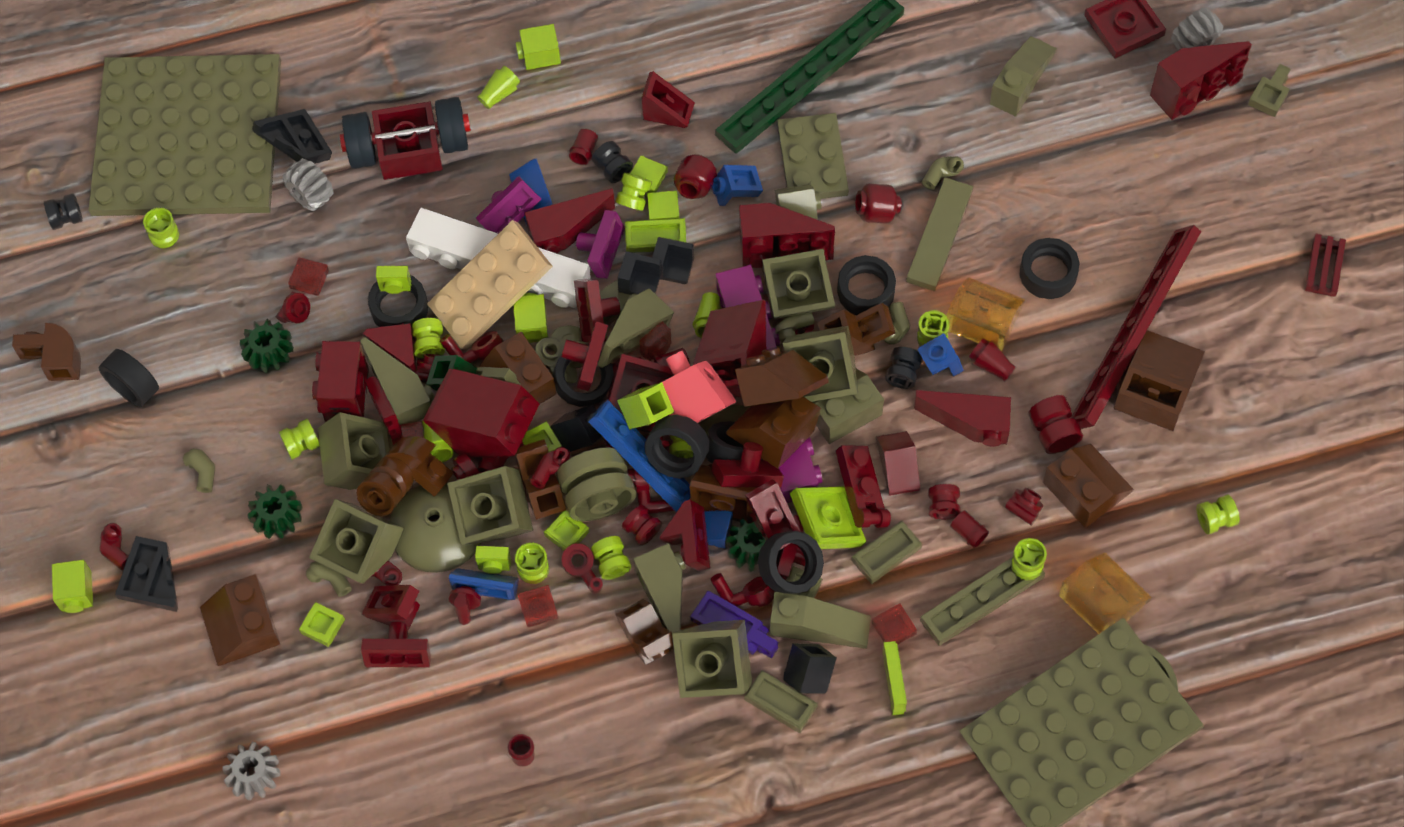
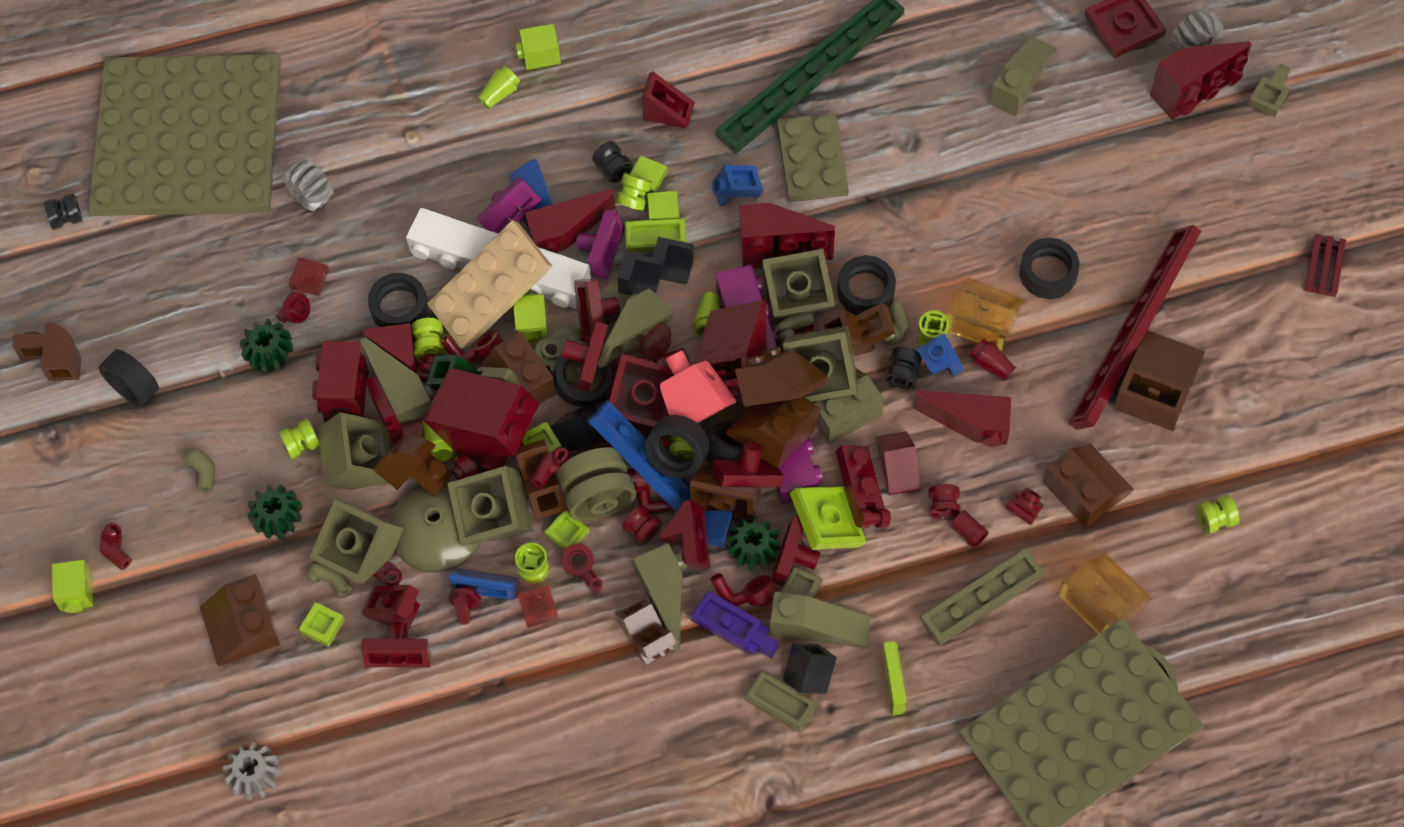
(148, 575): black wing -> none
(161, 227): lime wheel -> none
(294, 135): black wing -> none
(385, 486): reddish brown wheel -> none
(393, 279): lime plate -> none
(405, 137): brick -> none
(493, 559): lime plate -> none
(521, 750): dark red piece -> none
(583, 147): dark red piece -> none
(611, 557): lime wheel -> none
(645, 406): lime brick -> none
(695, 176): dark red head -> none
(712, 659): olive slope -> none
(771, 510): dark red slope -> none
(800, 200): olive brick -> none
(813, 562): black tyre -> none
(877, 203): dark red head -> none
(886, 552): olive tile -> none
(894, 625): clear red plate -> none
(939, 234): olive tile -> none
(942, 168): olive arm -> none
(1031, 552): lime wheel -> none
(1054, 421): dark red wheel -> none

